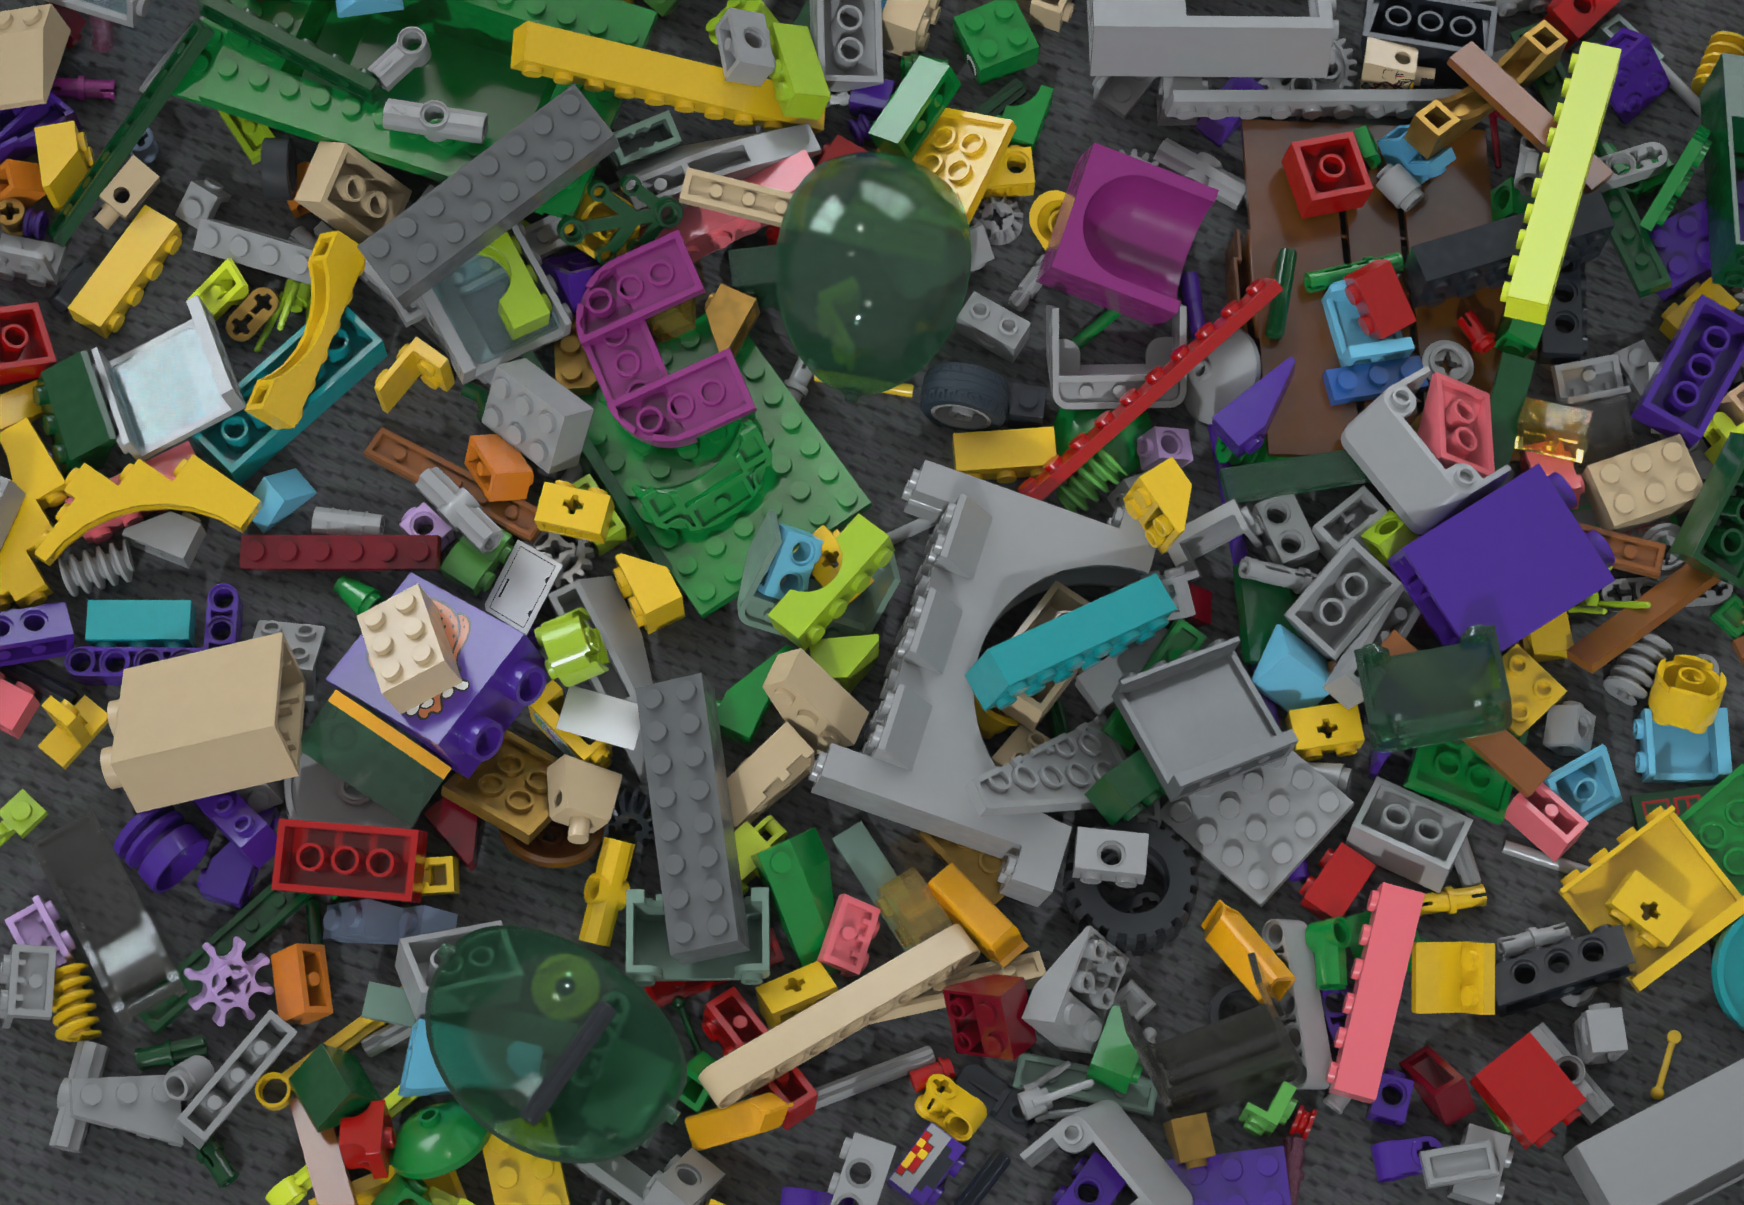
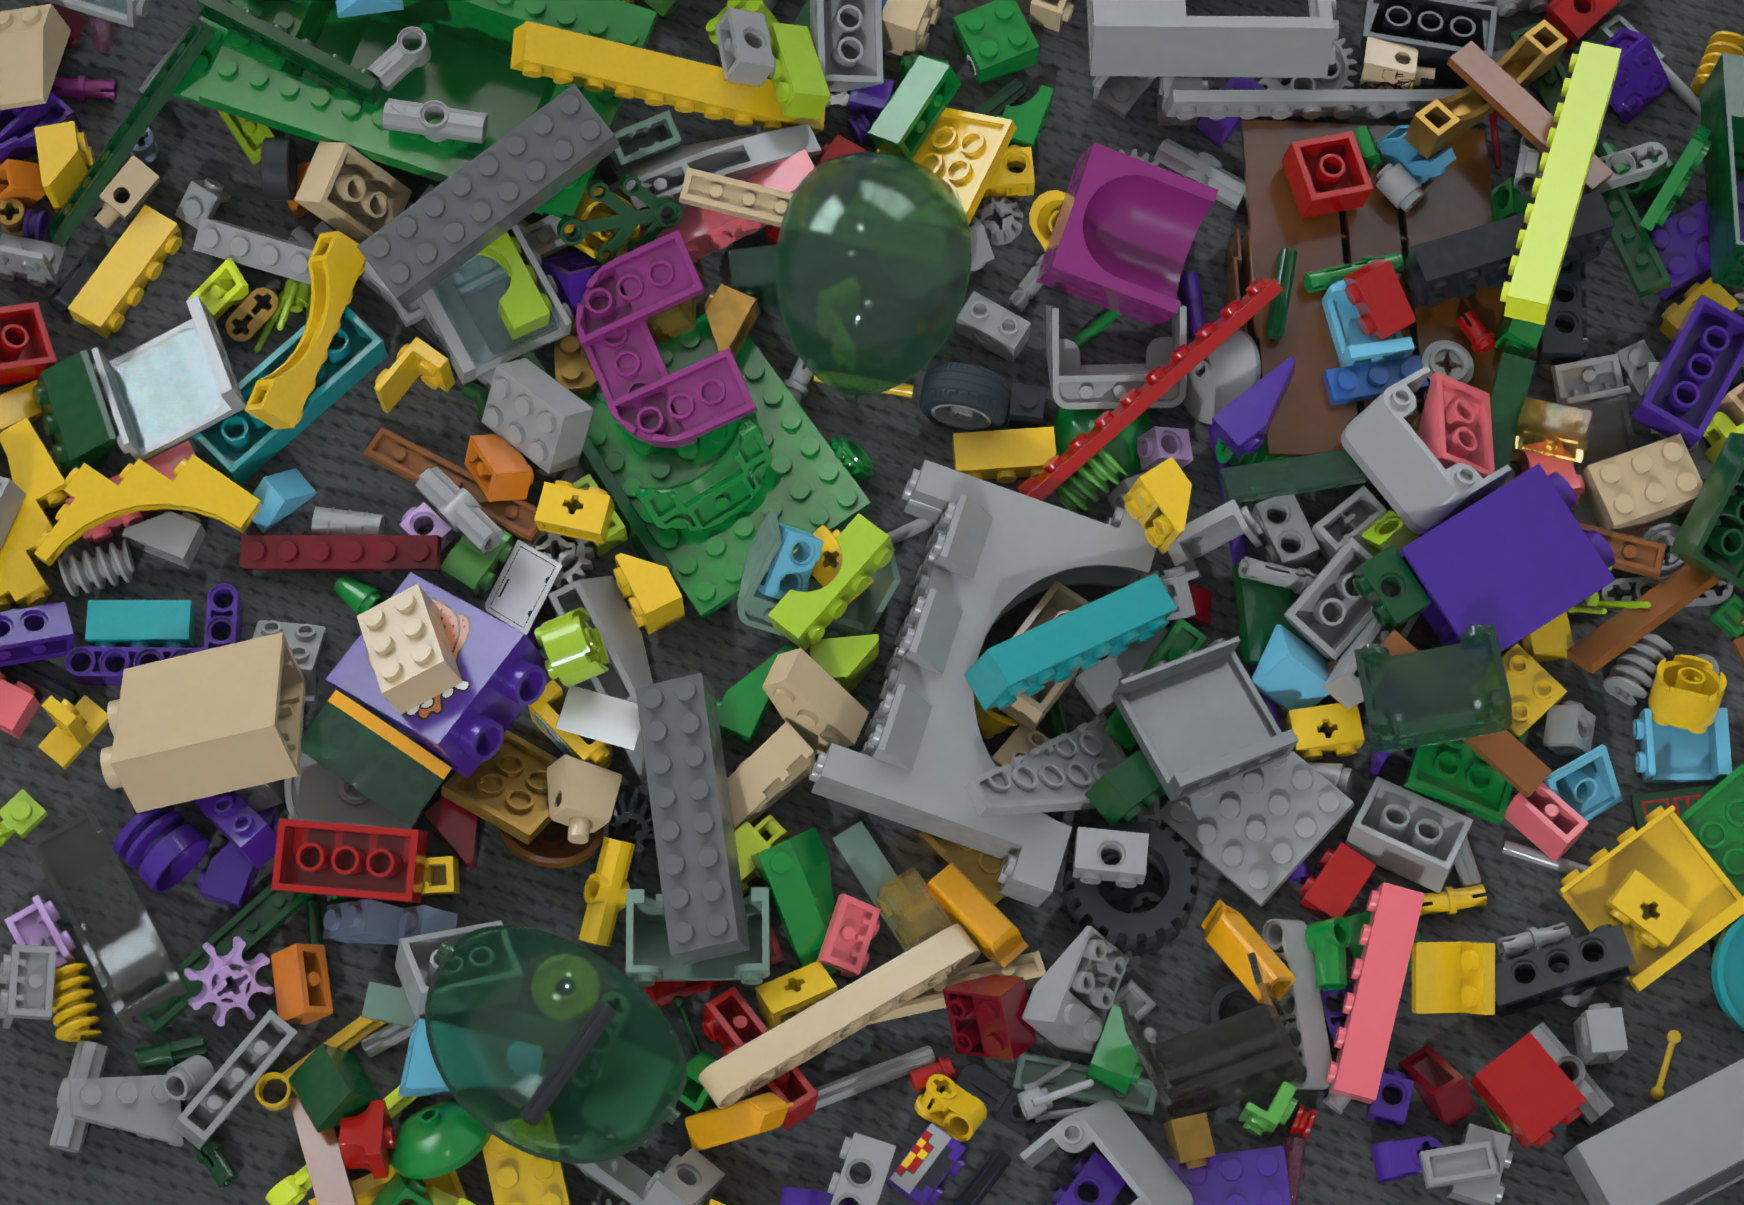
(853, 457): none -> green gear
(1390, 569): none -> dark green brick

